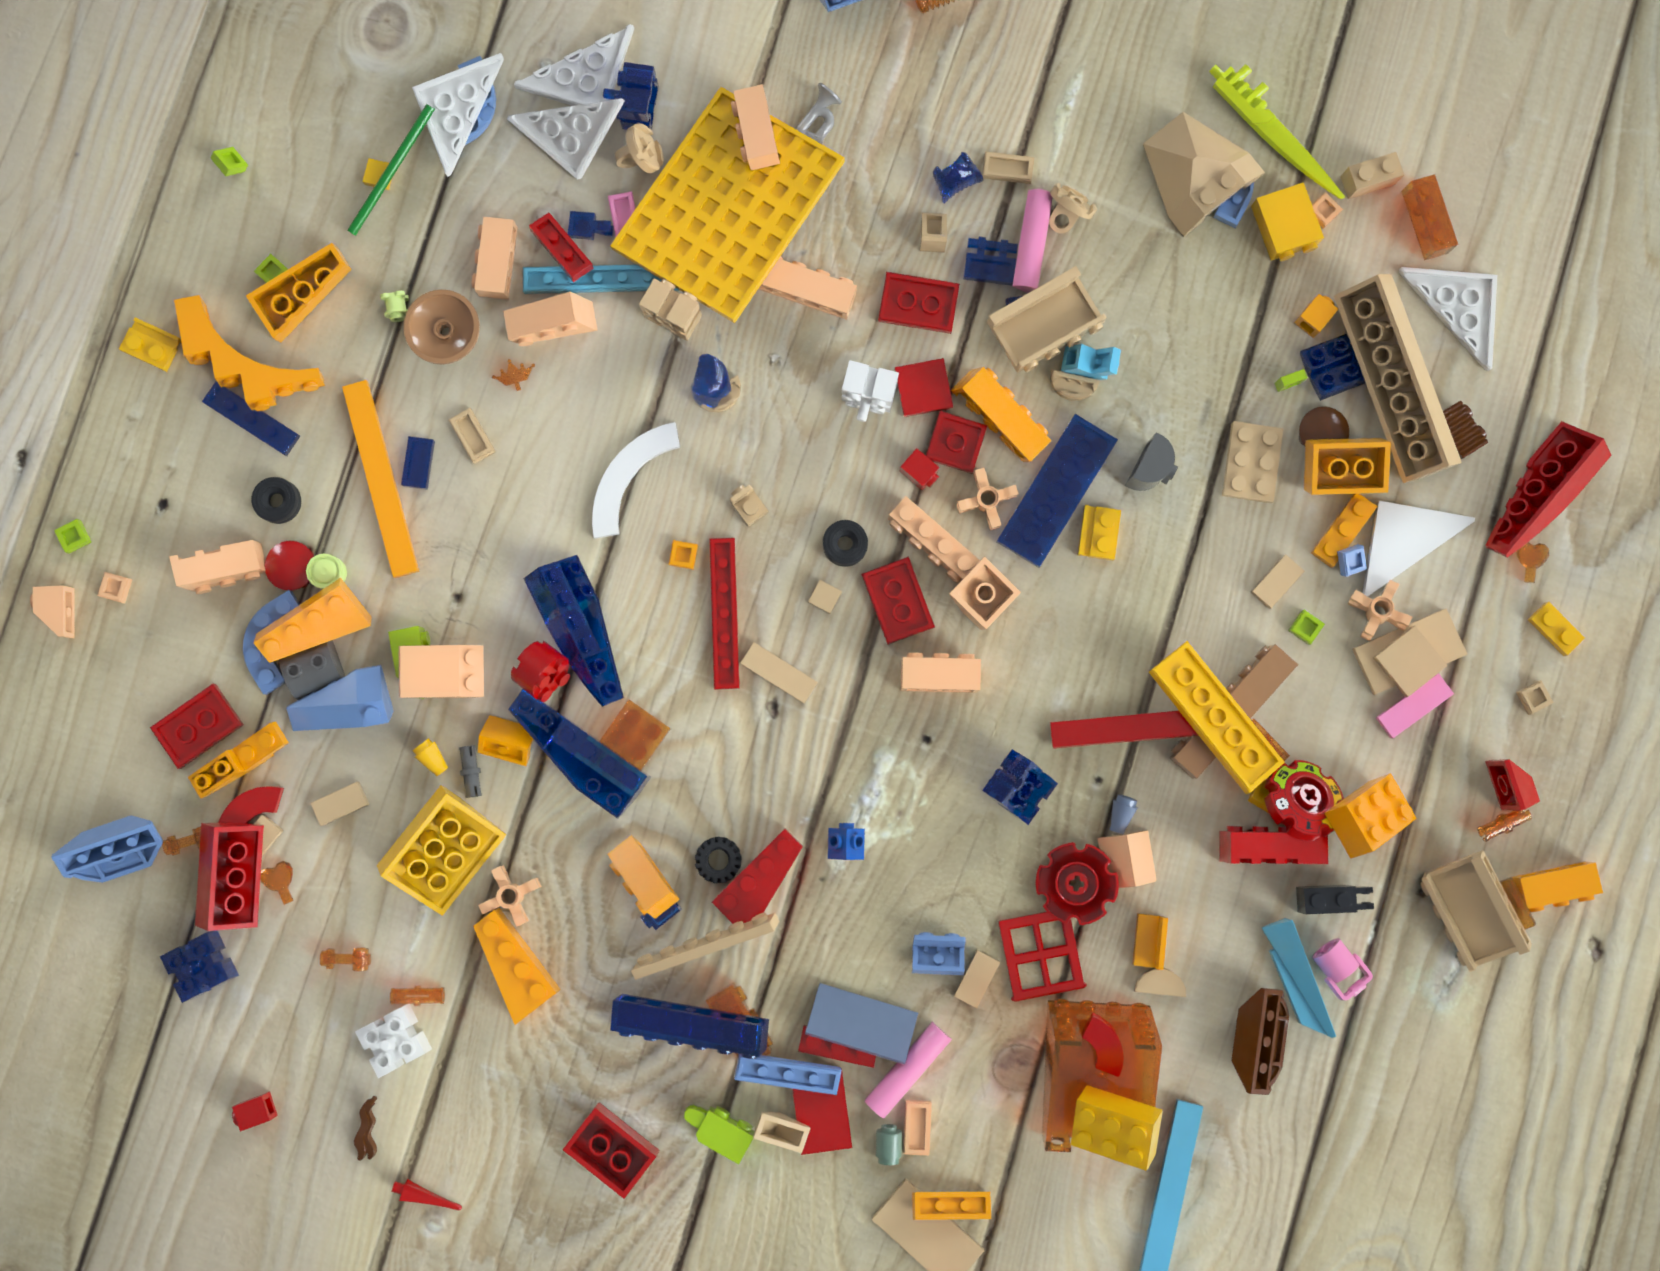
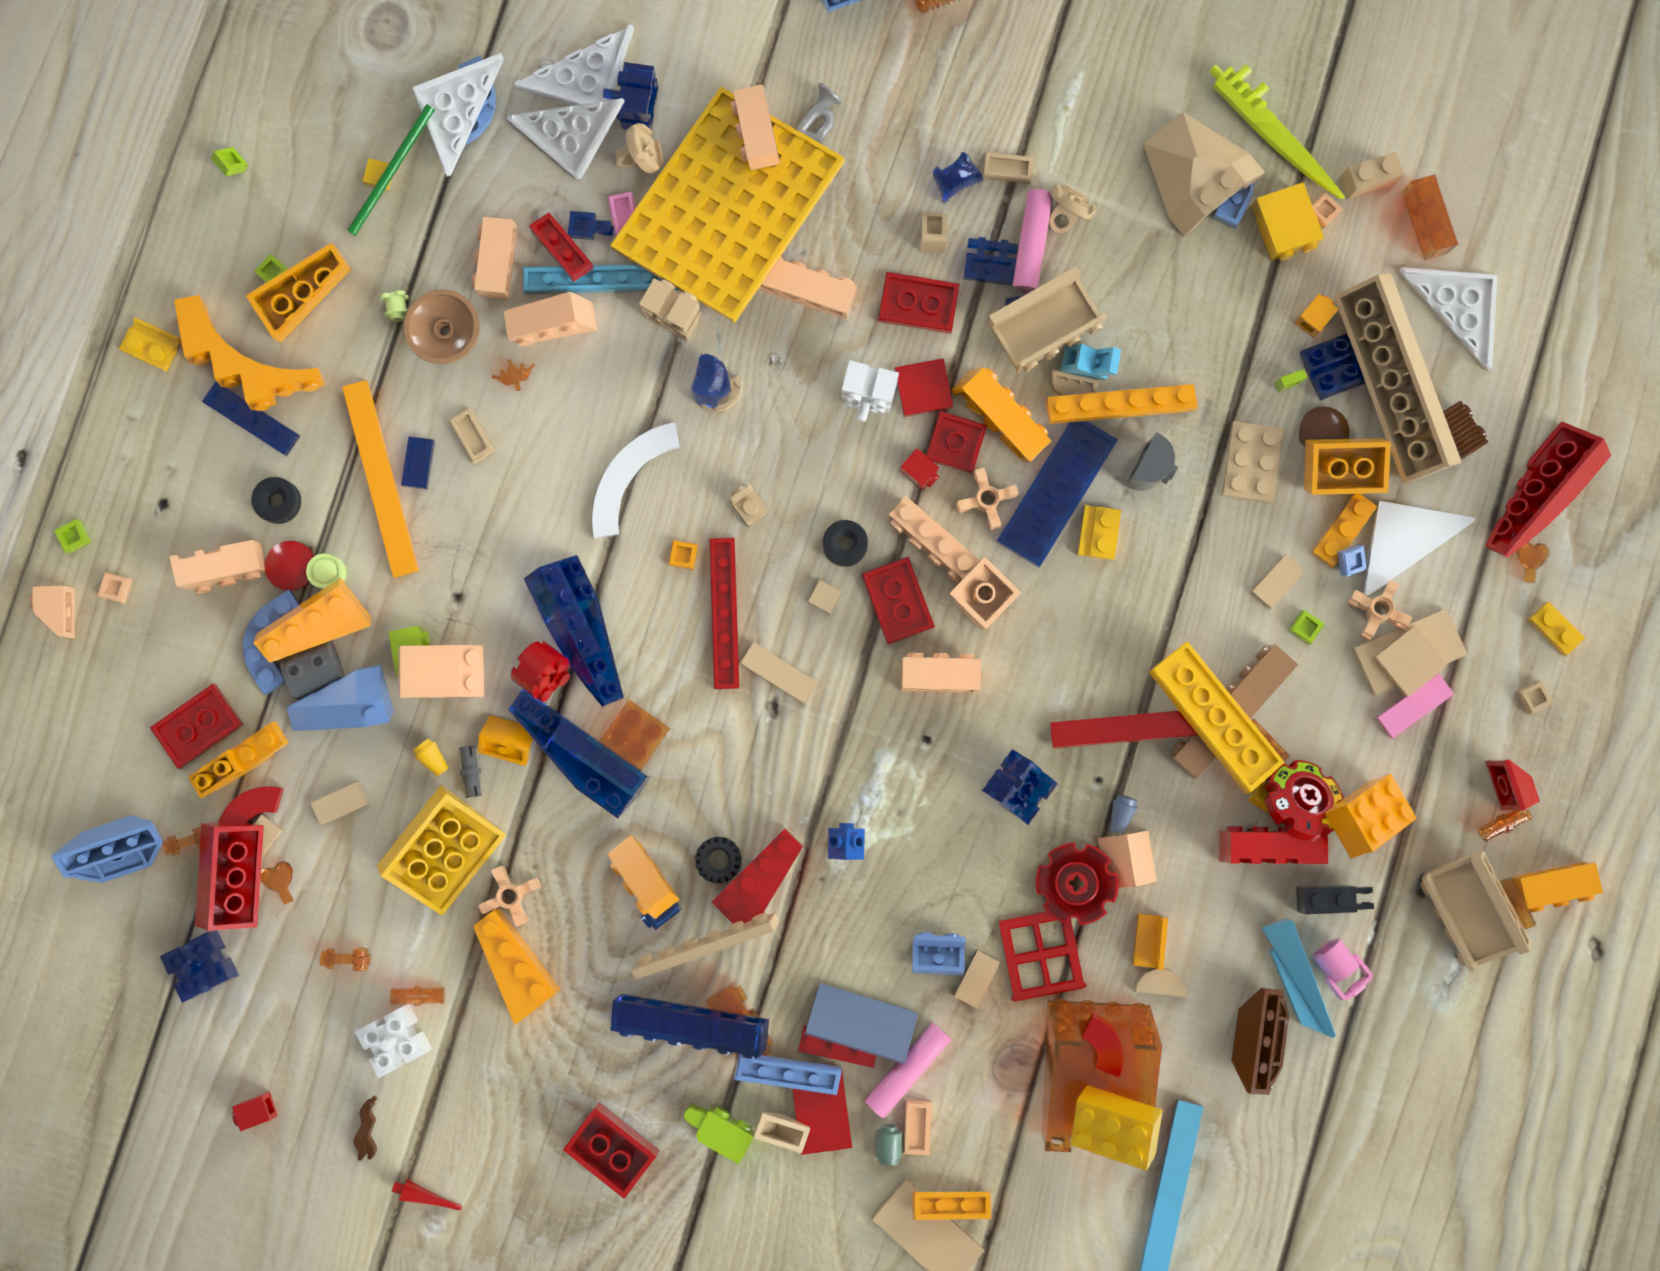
(1121, 404): none -> light orange plate

